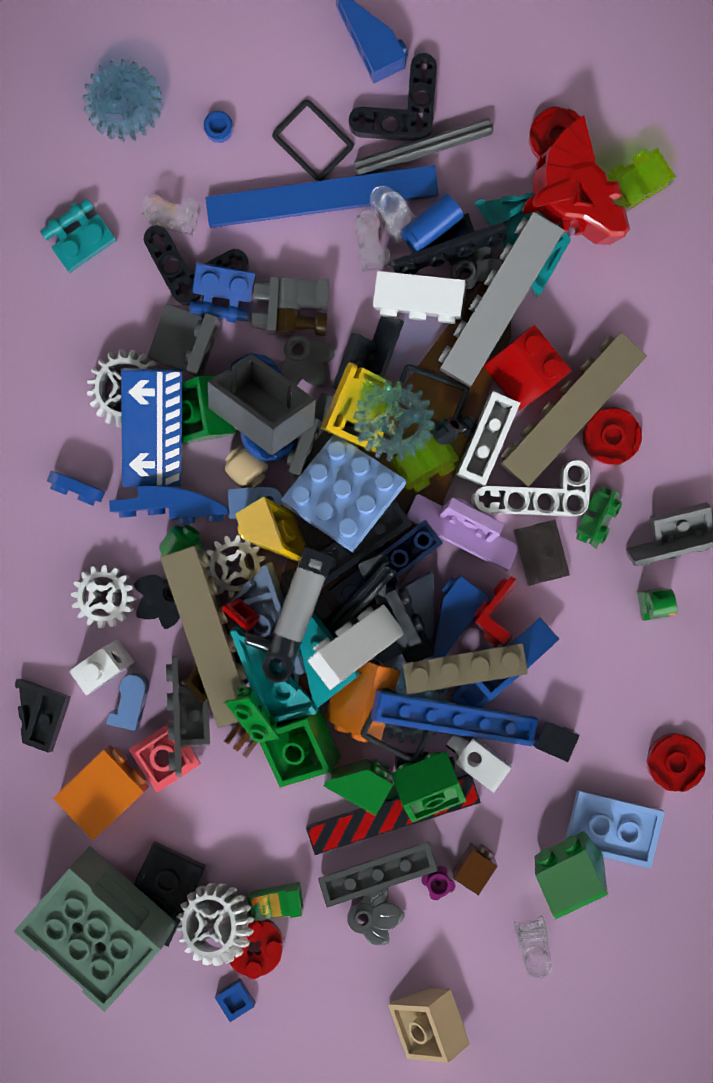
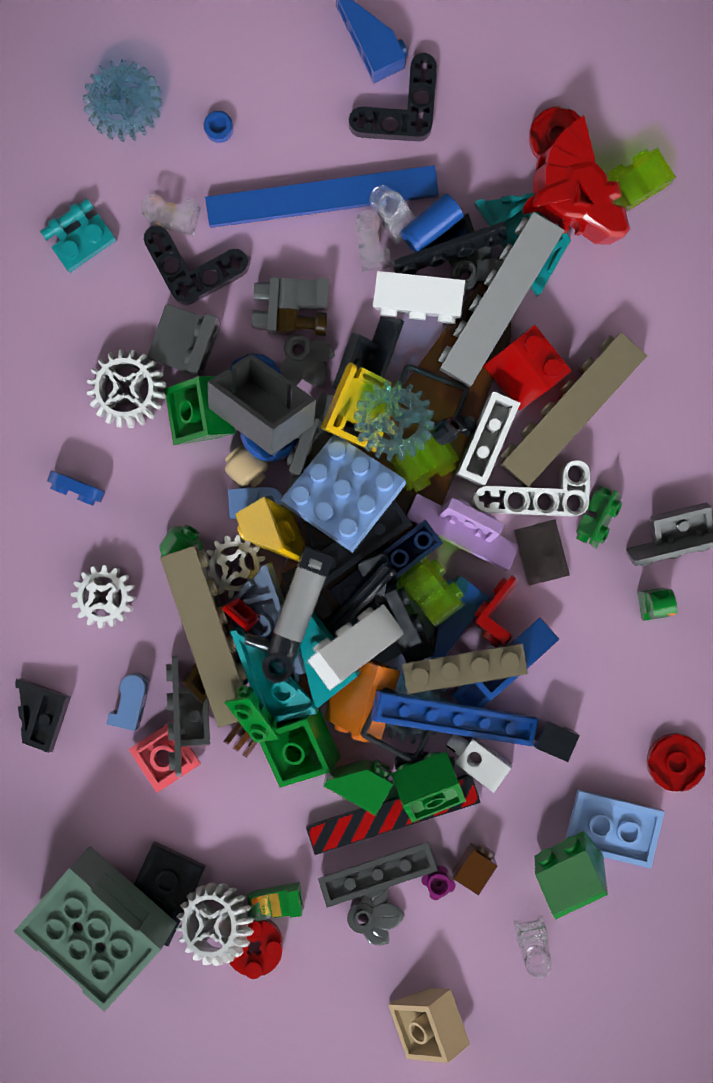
(101, 667): white torso -> none
(101, 791): orange brick -> none
(151, 427): blue tile -> none
(156, 601): black plate -> none
(181, 503): blue slope -> none
(222, 283): blue plate -> none
(235, 1000): blue tile -> none
(329, 123): black piece -> none
(423, 147): dark grey axle -> none
(432, 591): none -> clear neon green brick
(612, 436): red tile -> none

